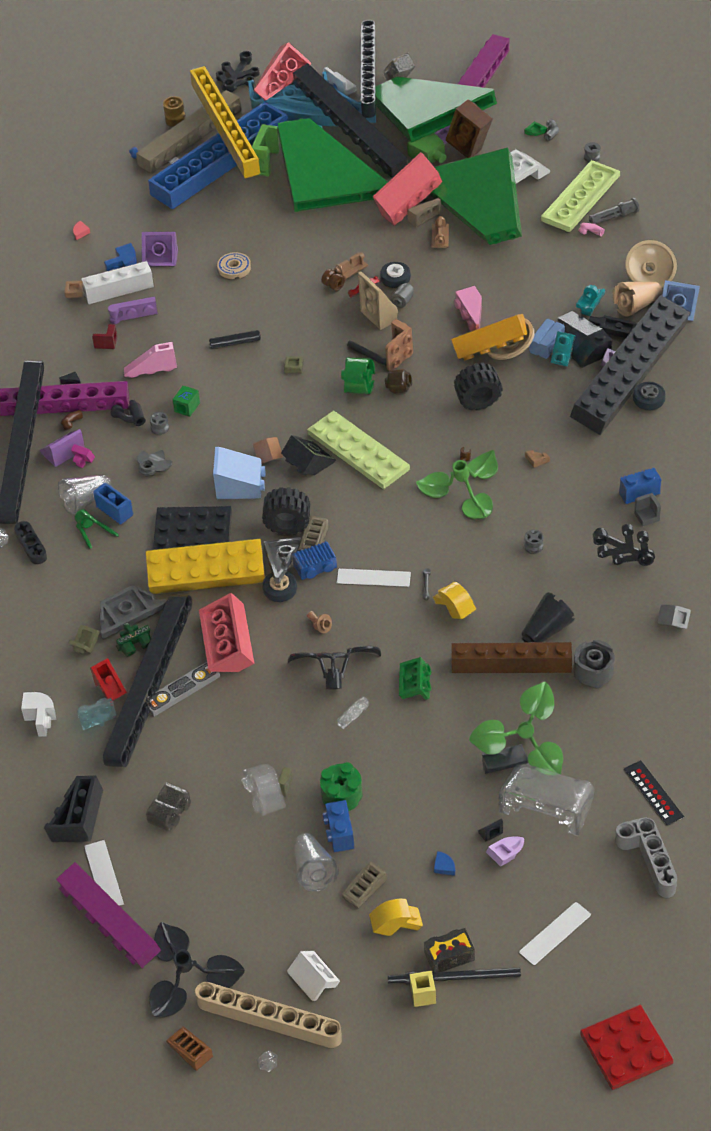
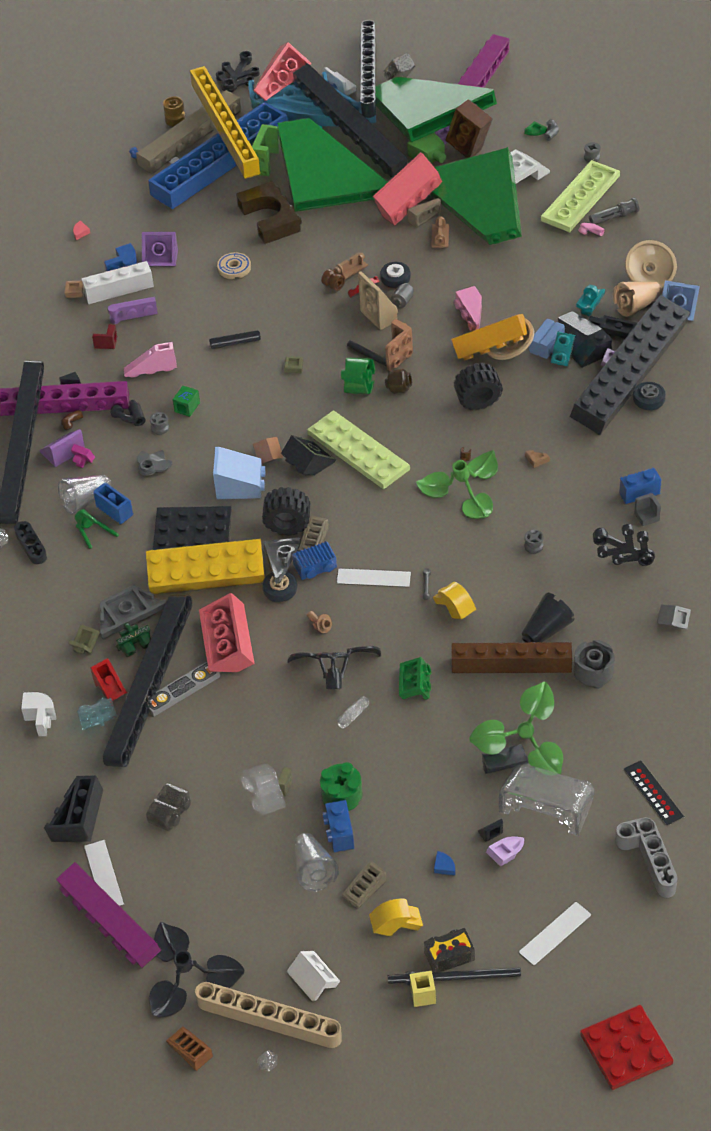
(269, 197): none -> dark brown arch

